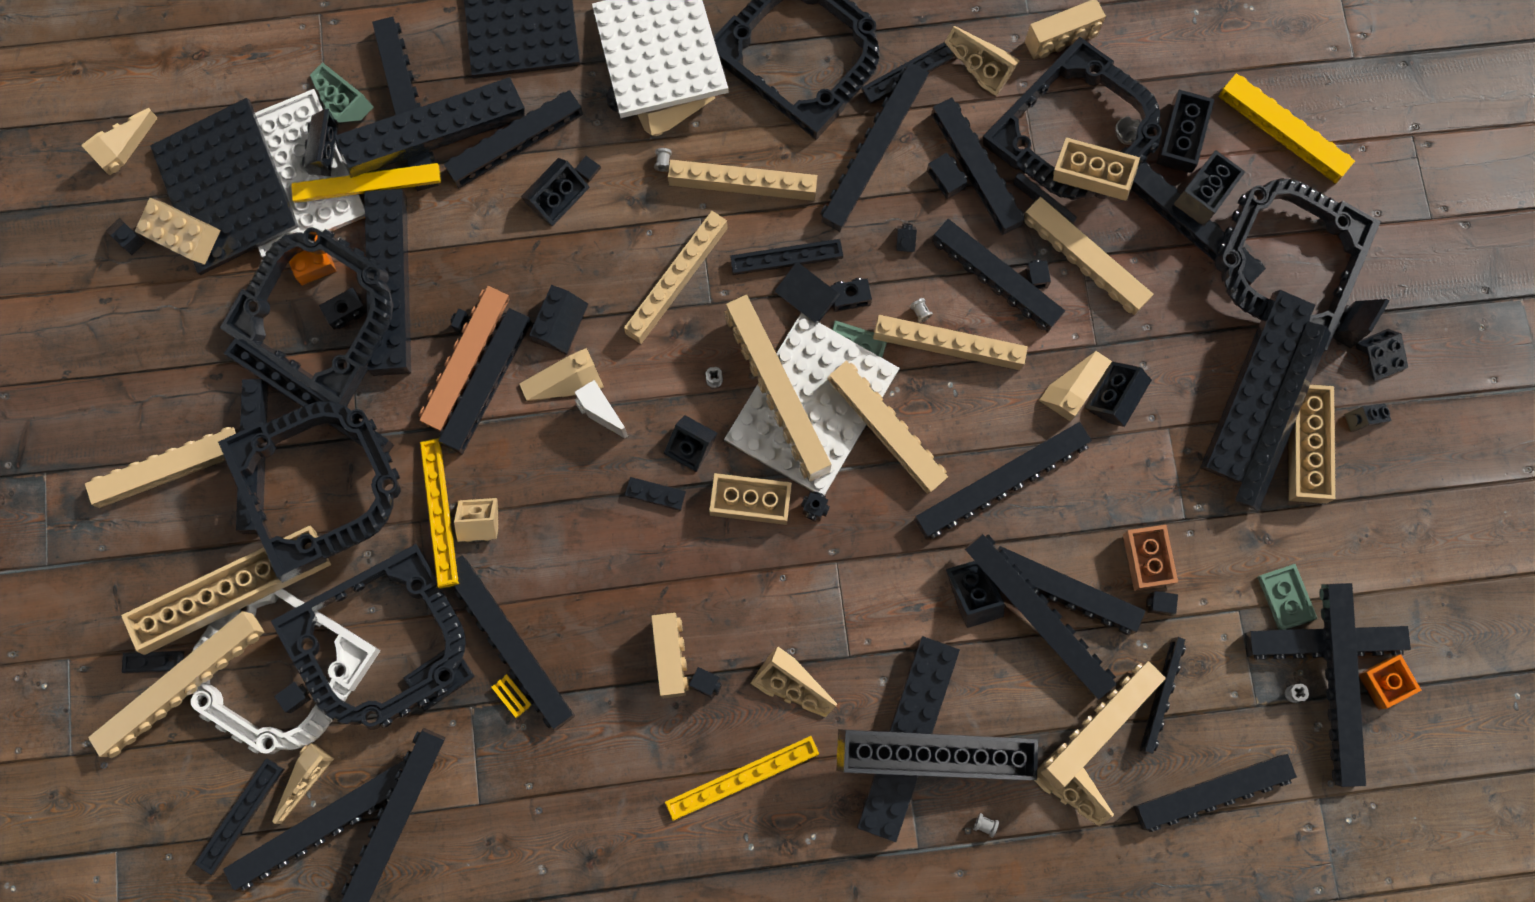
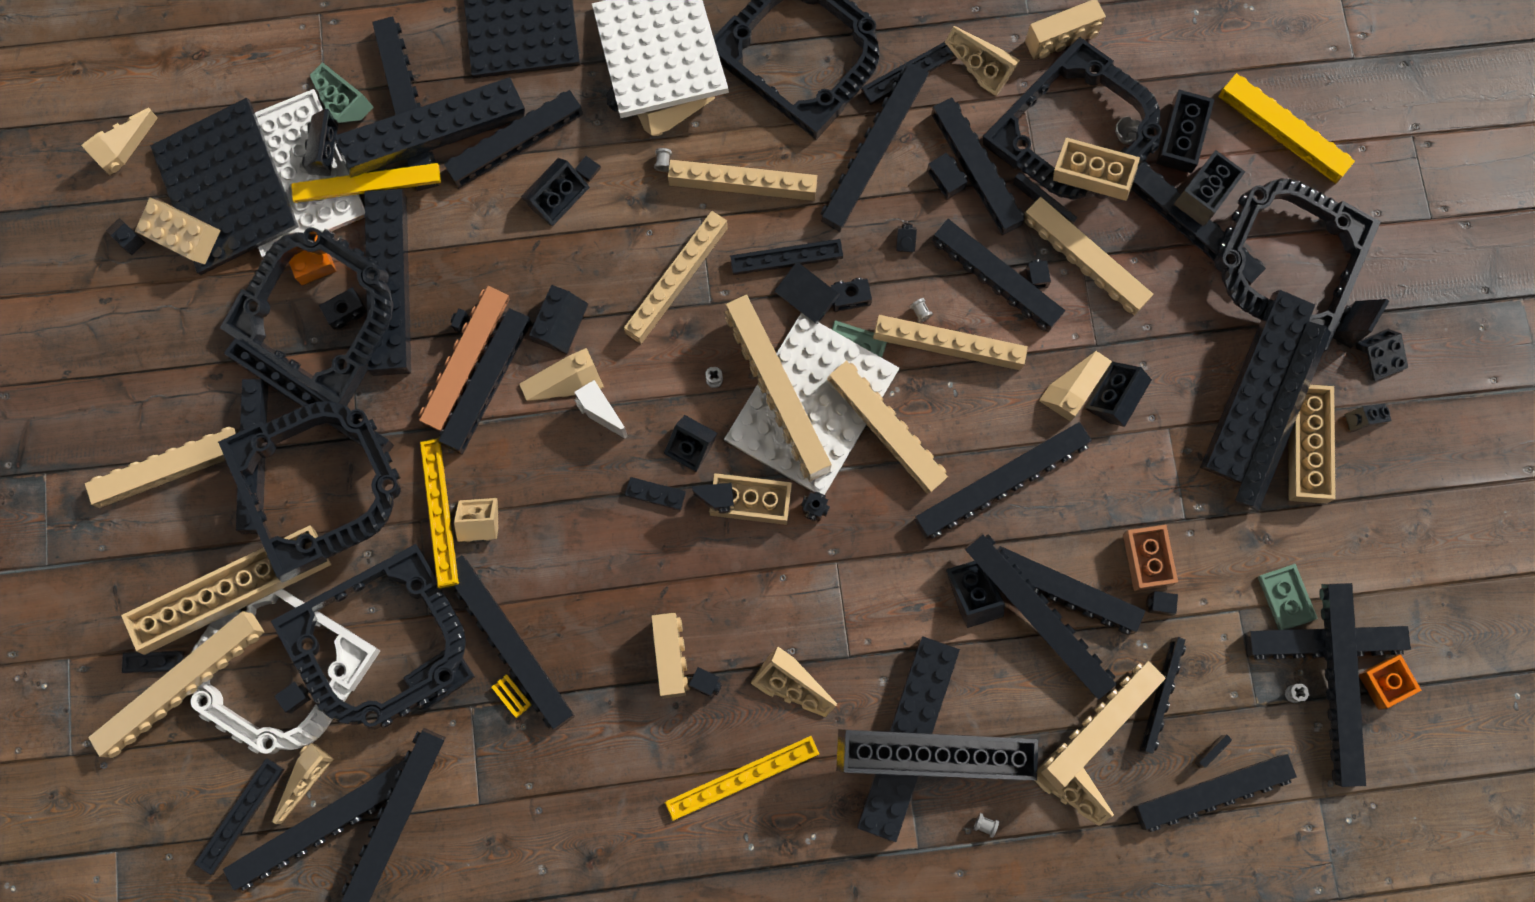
(716, 496): none -> black slope
(1213, 751): none -> black tile

